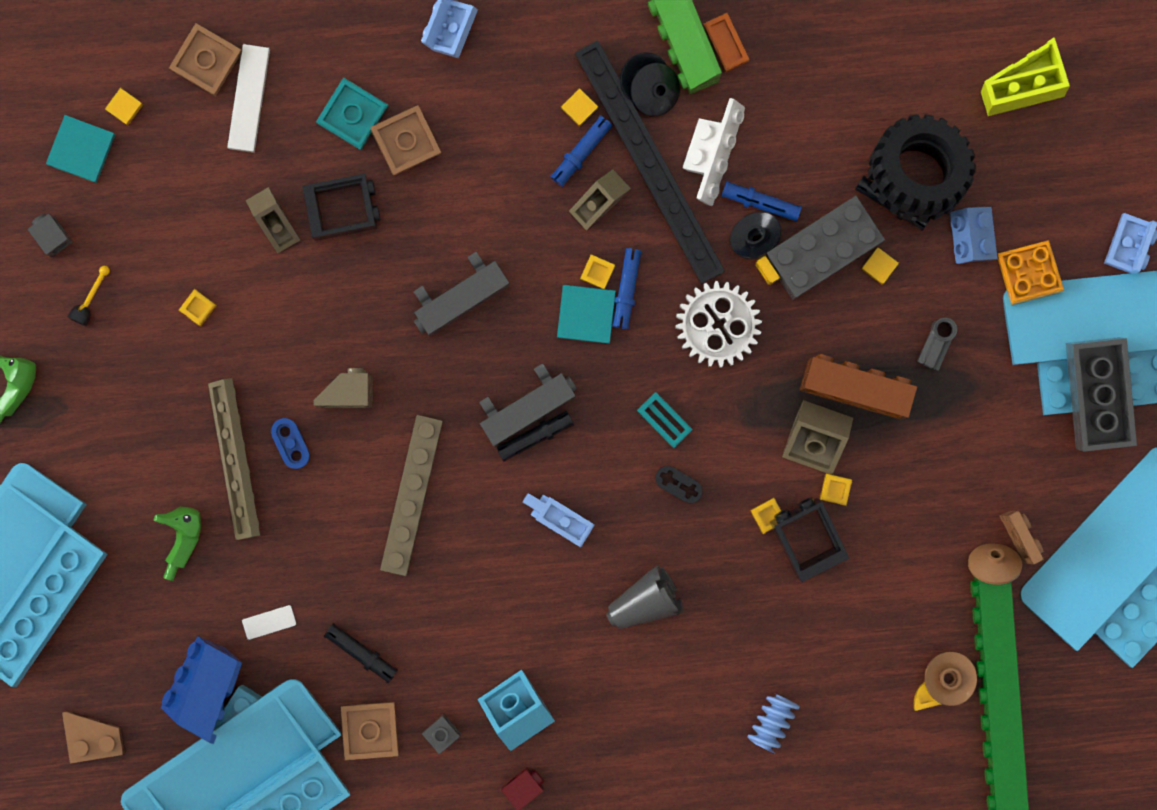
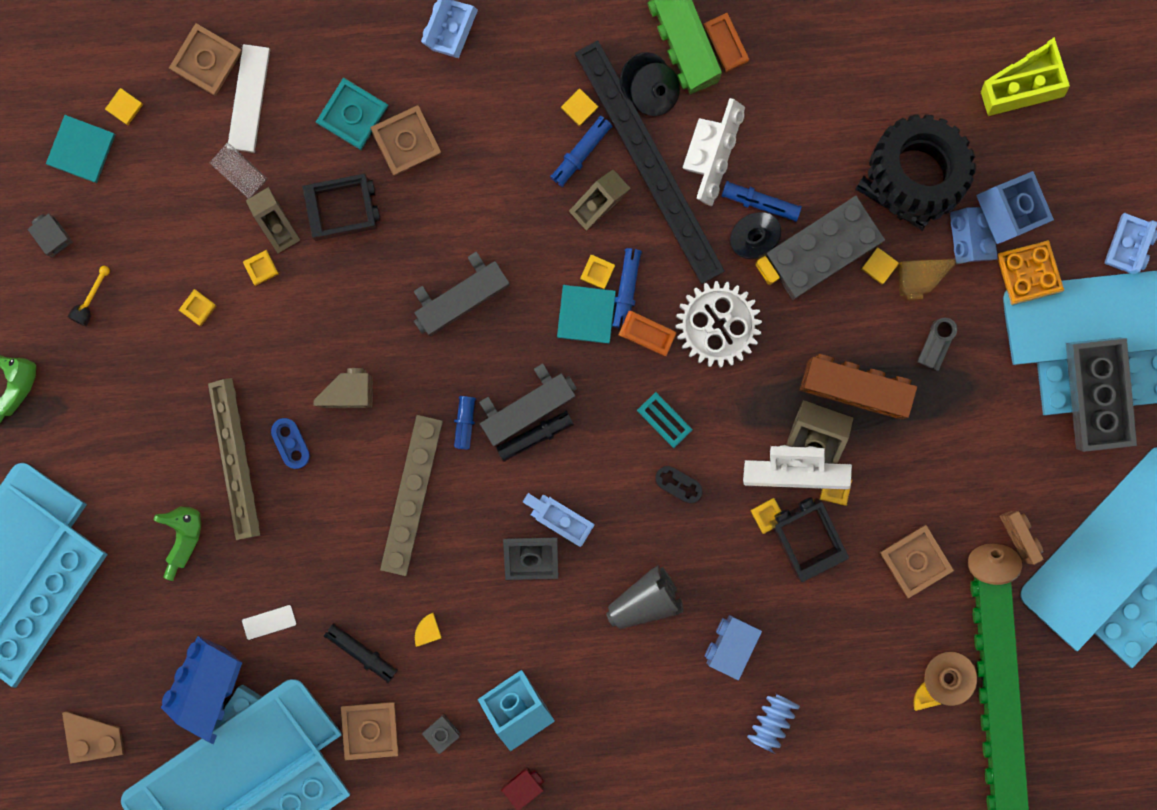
(238, 170): none -> clear plate
(260, 268): none -> yellow tile
(427, 630): none -> yellow tile
(464, 422): none -> blue axle
(531, 558): none -> dark grey slope
(647, 333): none -> orange tile
(732, 647): none -> medium blue brick
(797, 468): none -> white bracket
(916, 561): none -> medium nougat plate
(920, 277): none -> clear yellow slope
(1015, 207): none -> medium blue brick

